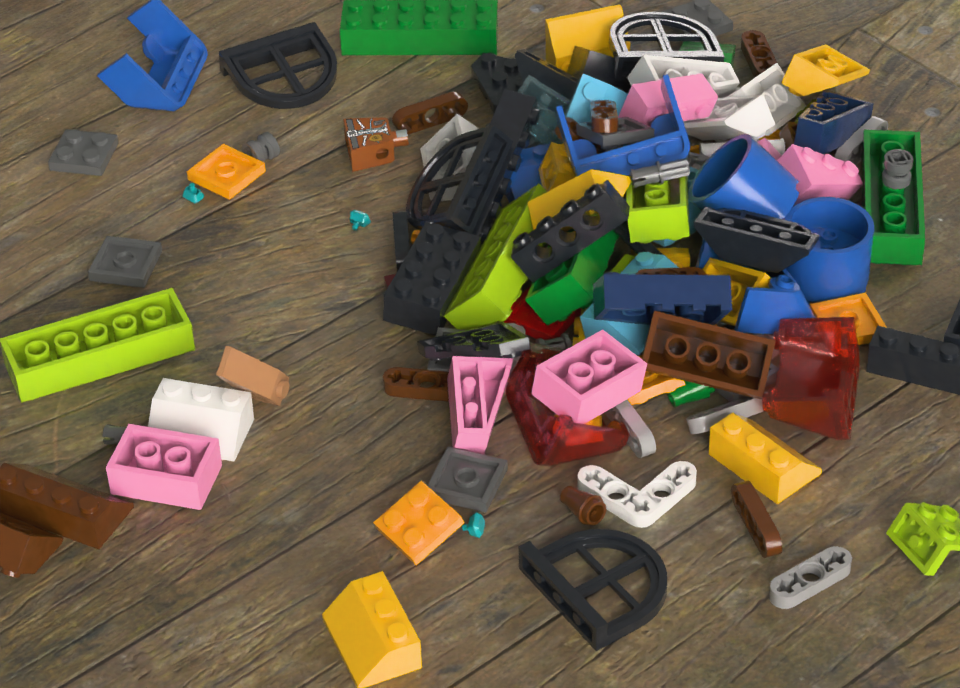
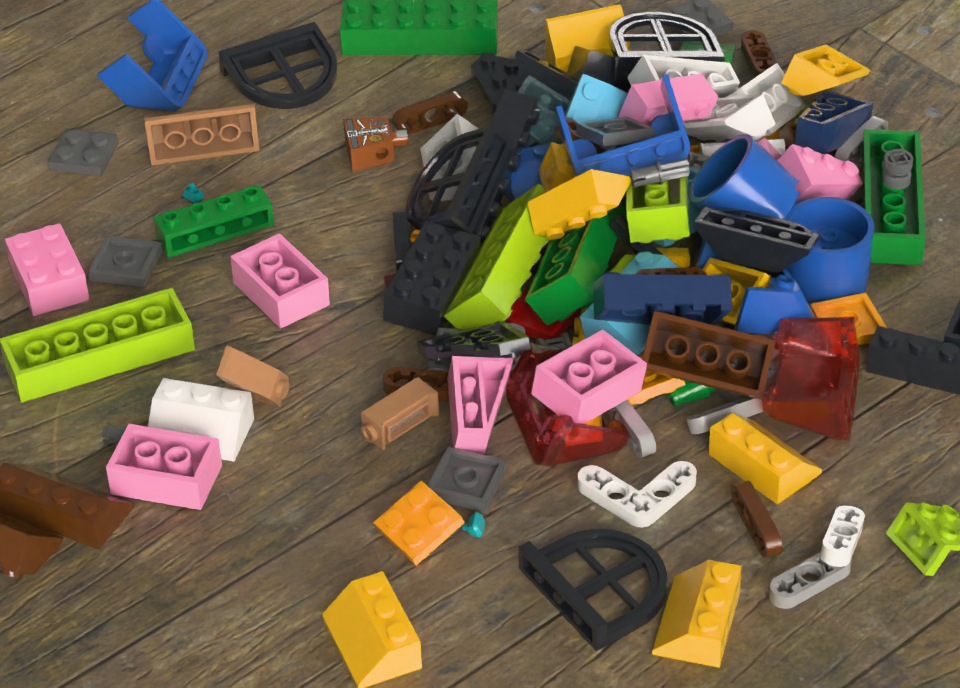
(47, 269): none -> bright pink brick
(202, 134): none -> medium nougat slope
(213, 221): none -> green brick
(226, 171): light orange plate -> none
(263, 148): dark grey wheel -> none
(280, 280): none -> bright pink brick
(359, 219): teal rock -> none
(399, 412): none -> medium nougat window
(539, 261): black brick -> none
(584, 505): reddish brown cone -> none
(603, 116): reddish brown beam -> none
(699, 613): none -> yellow slope
(842, 536): none -> white beam

